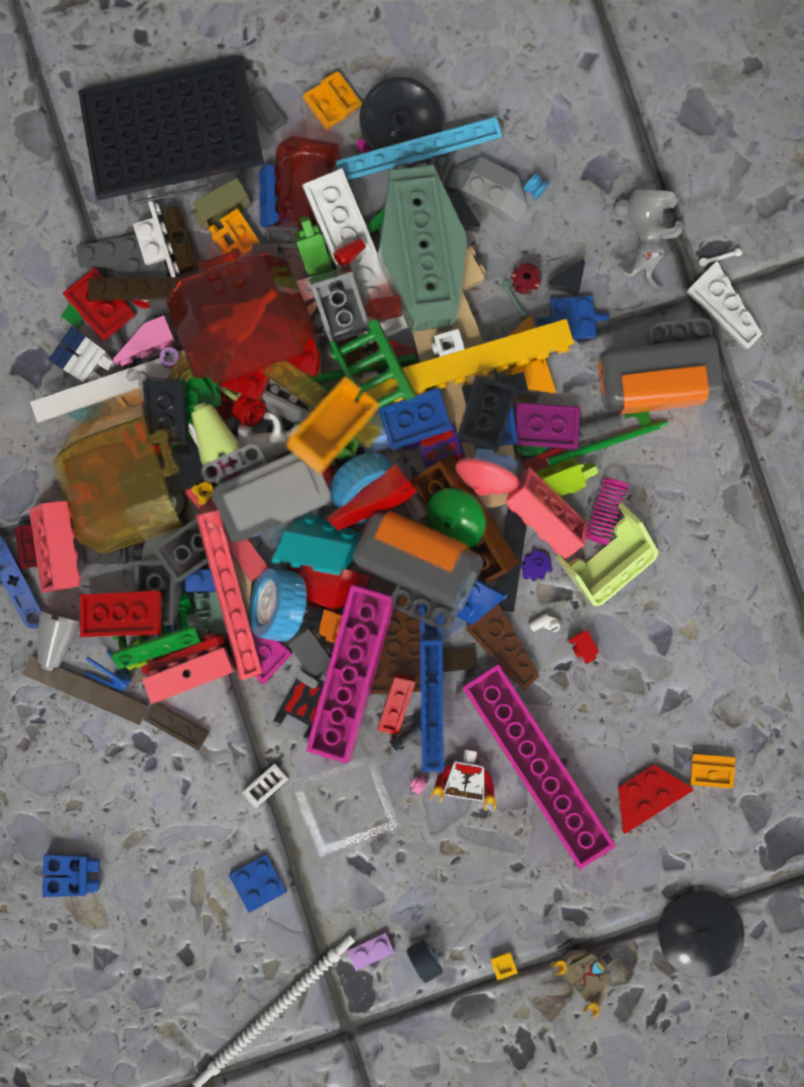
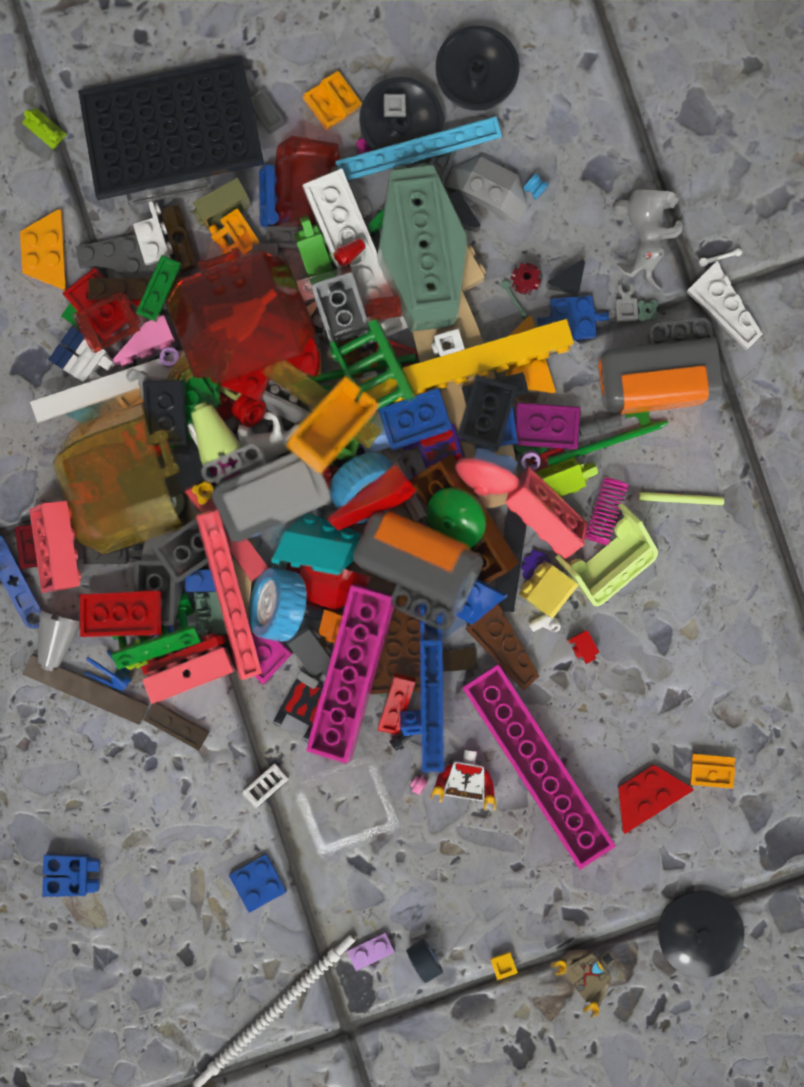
(43, 127): none -> lime hinge
(44, 250): none -> light orange wing
(87, 331): none -> clear red window
(158, 288): none -> green tile
(394, 105): none -> light grey tile
(410, 722): none -> blue bracket
(477, 68): none -> black dish
(528, 454): none -> lavender bush
(548, 589): none -> light yellow slope
(626, 307): none -> light grey plate
(643, 315): none -> sand green plate
(681, 498): none -> yellowish green bar

